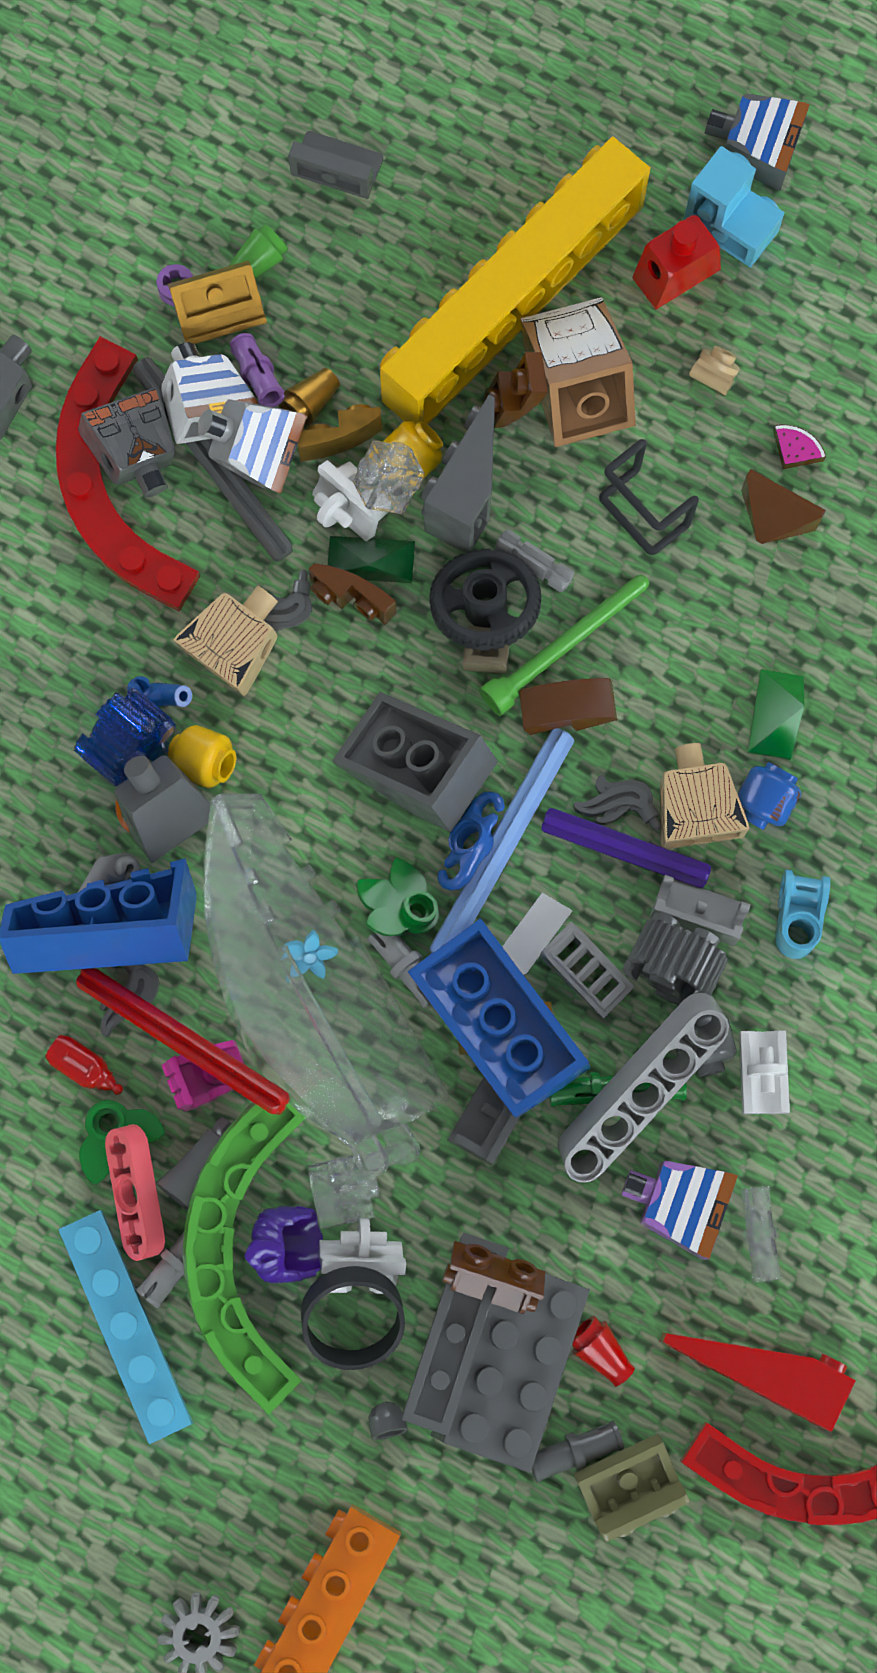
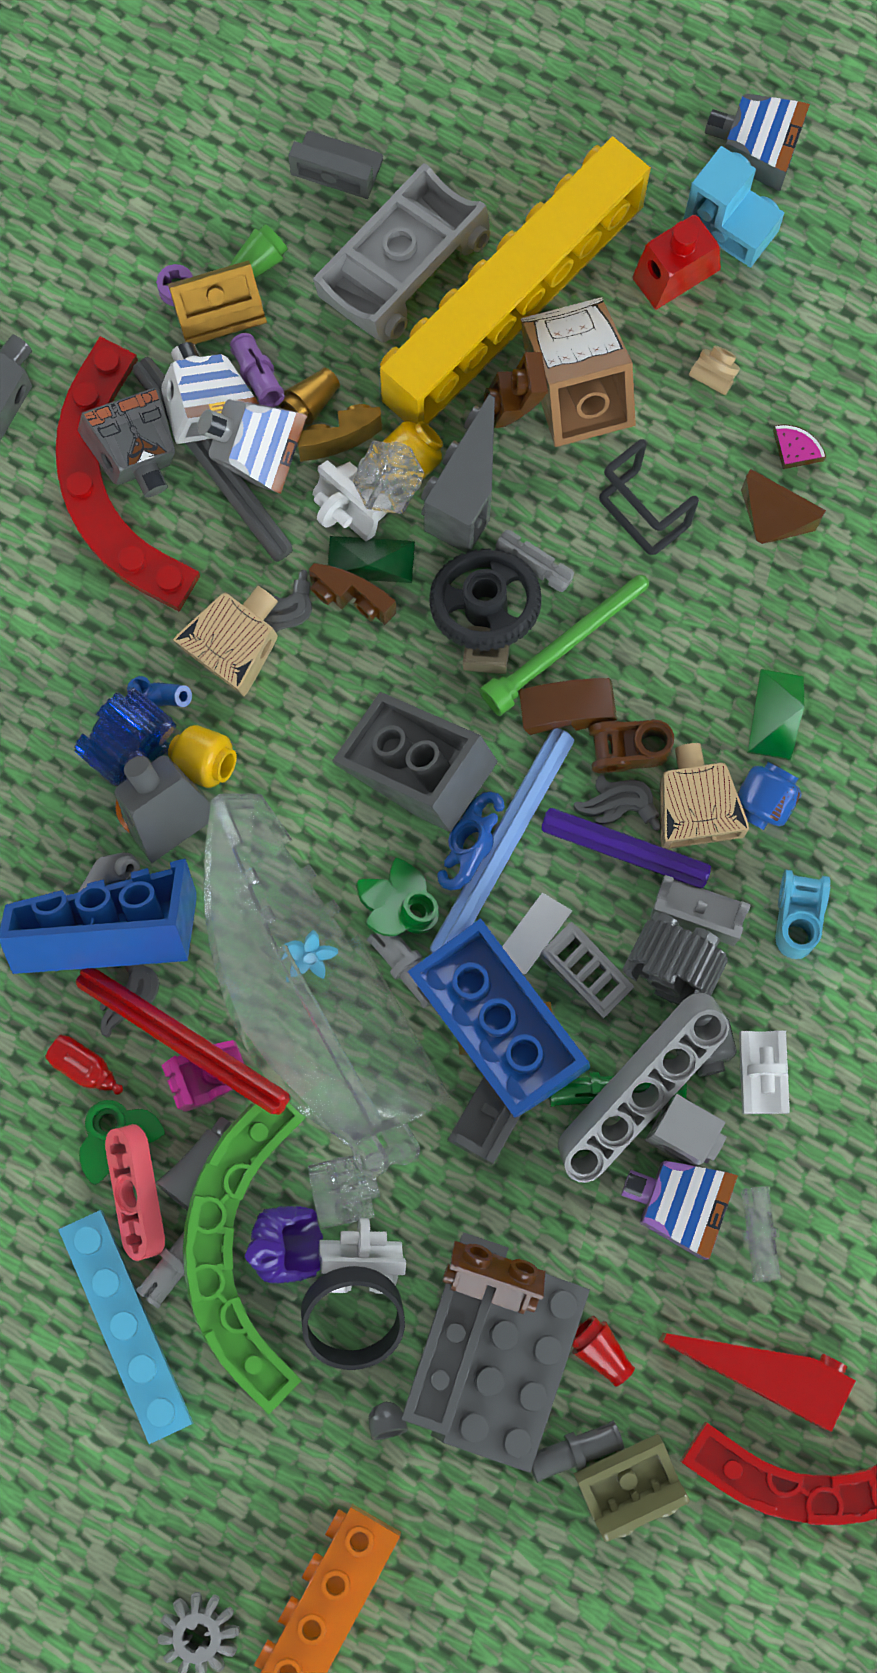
(399, 252): none -> light grey piece
(627, 745): none -> reddish brown piece
(687, 1132): none -> light grey brick

